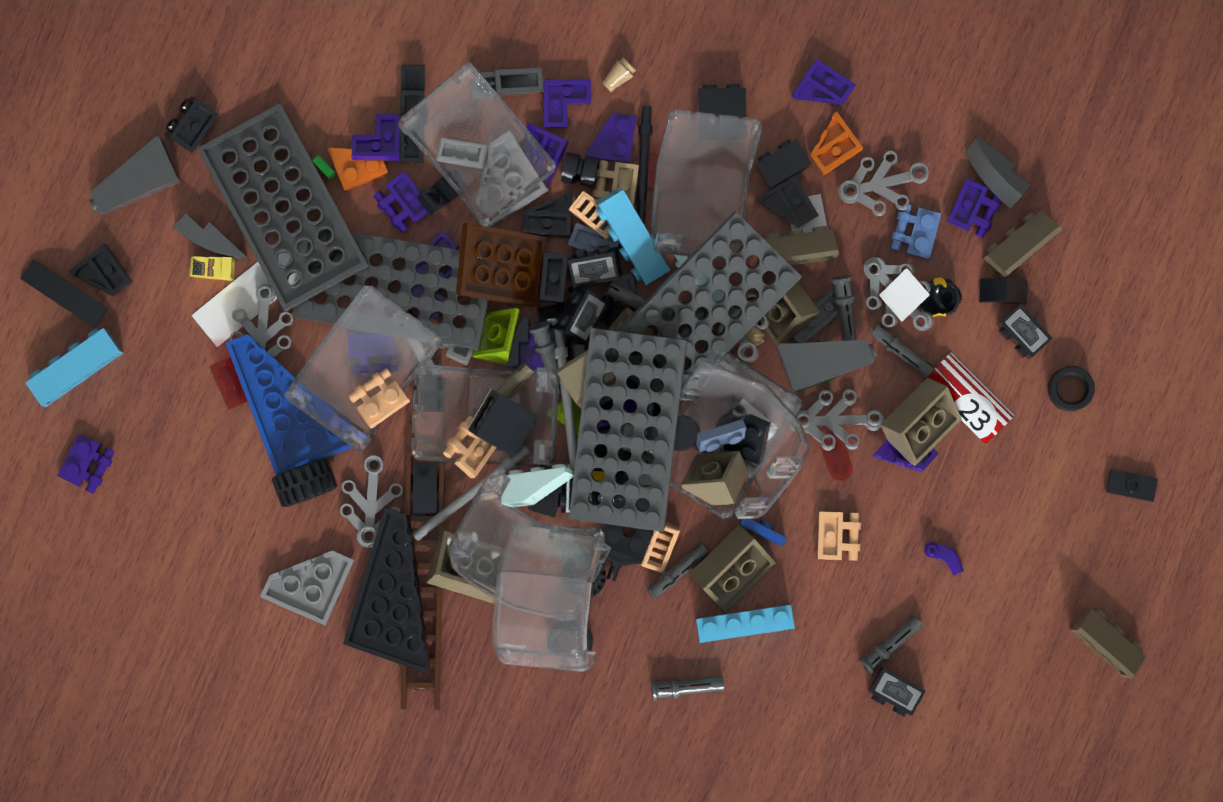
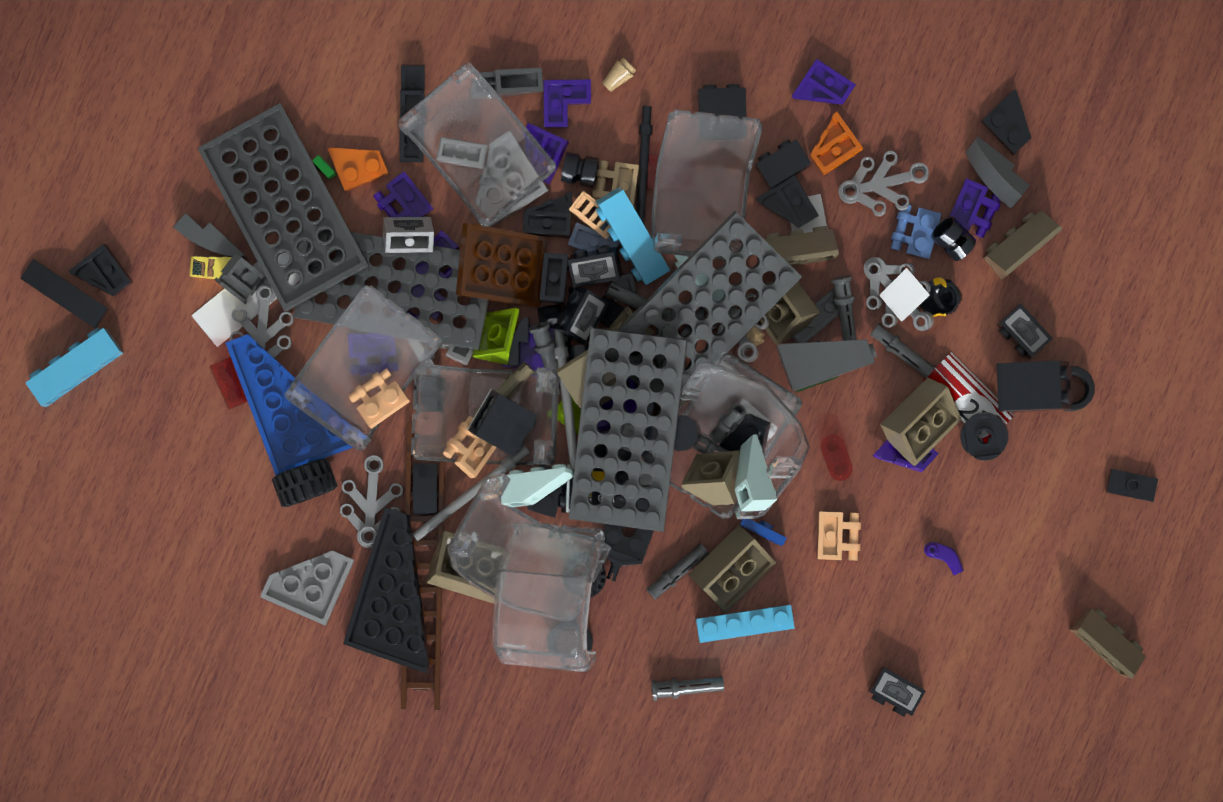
(79, 461): dark purple plate -> none
(139, 177): dark grey slope -> none
(191, 123): black bracket -> none
(240, 278): none -> dark grey plate
(383, 145): dark purple plate -> none
(408, 234): none -> light grey brick
(437, 196): black slope -> none
(614, 139): dark purple wing -> none
(672, 528): light nougat slope -> none
(717, 437): sand blue plate -> none
(752, 483): none -> light aqua slope
(834, 421): light grey plant -> none
(882, 651): dark grey pin -> none
(951, 235): none -> black wheel
(975, 446): none -> black plate
(1003, 290): black slope -> none
(1008, 123): none -> black wing
(1034, 386): none -> black slope

